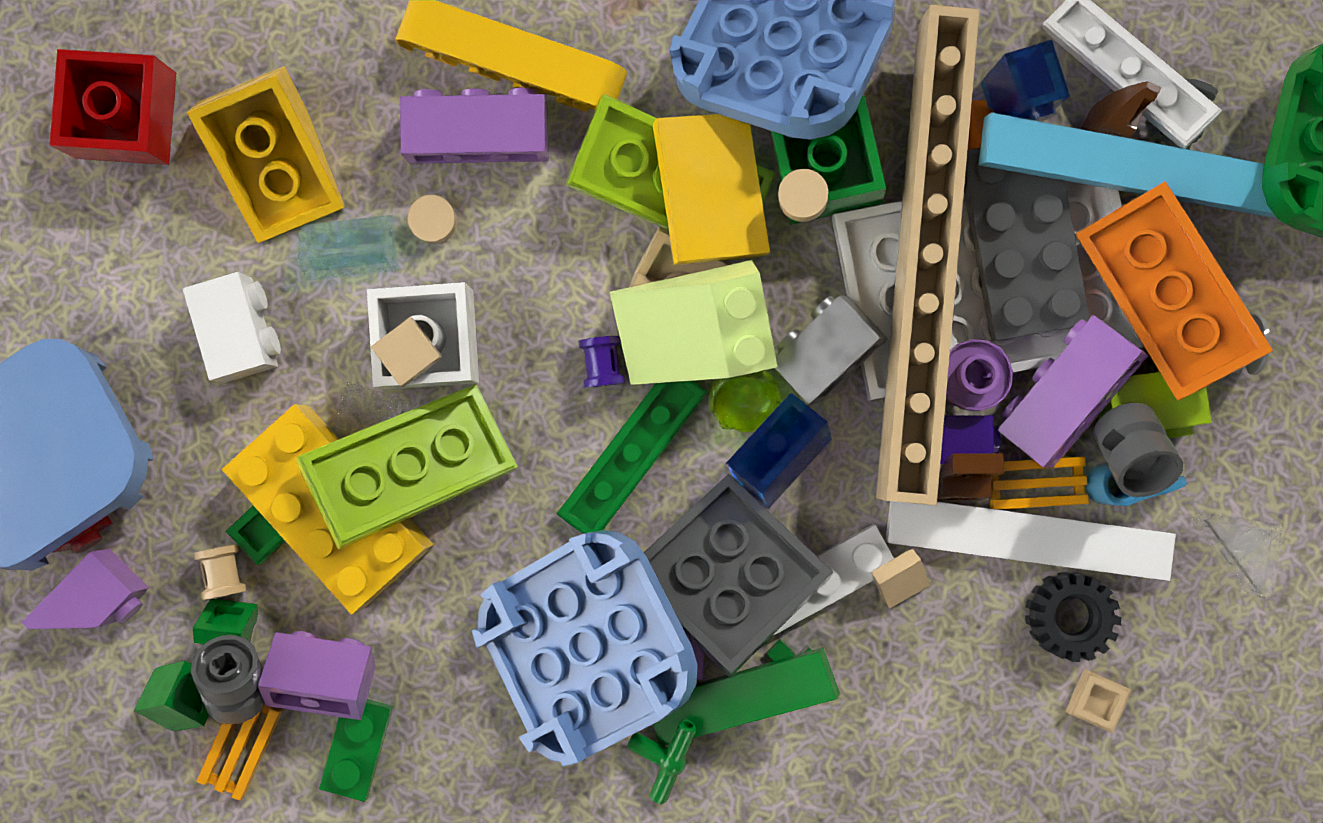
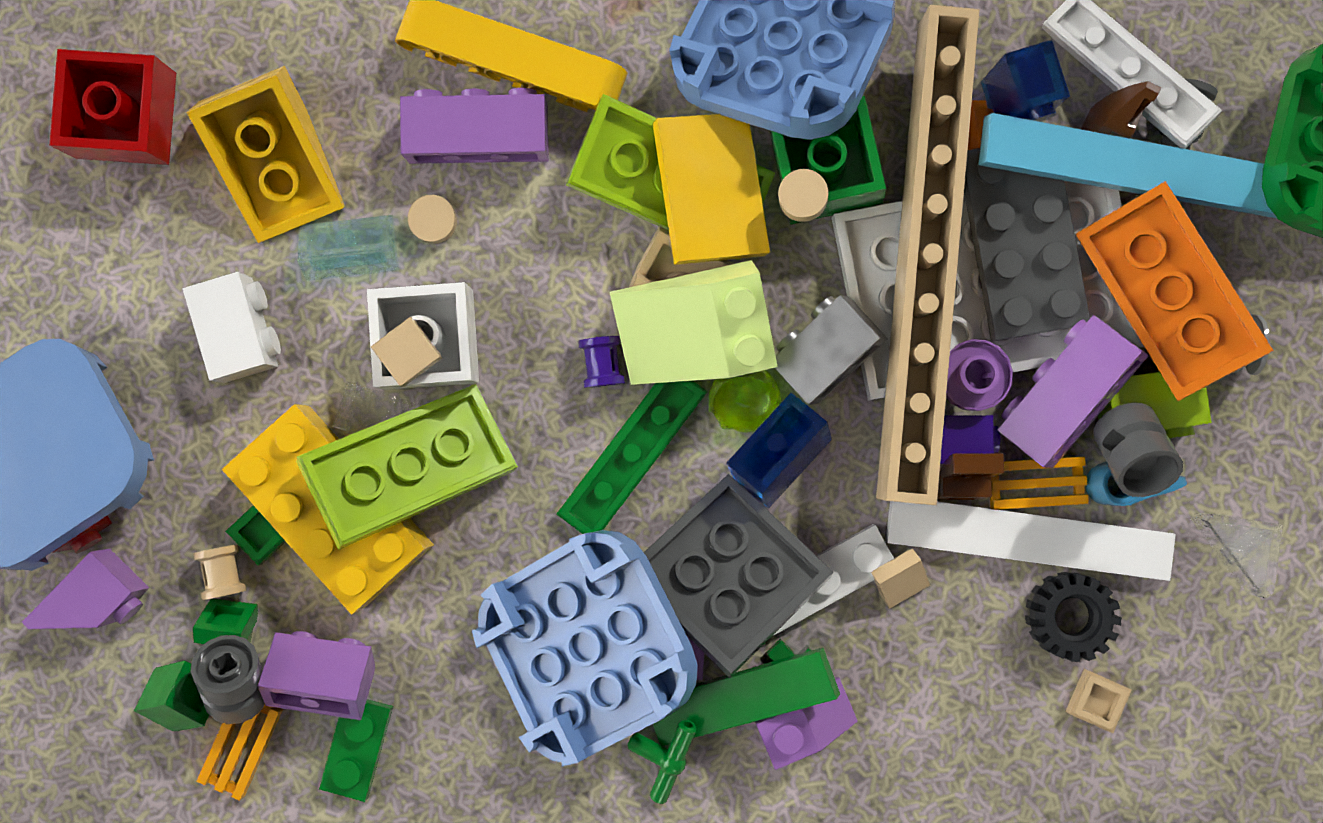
(806, 730): none -> medium lavender slope

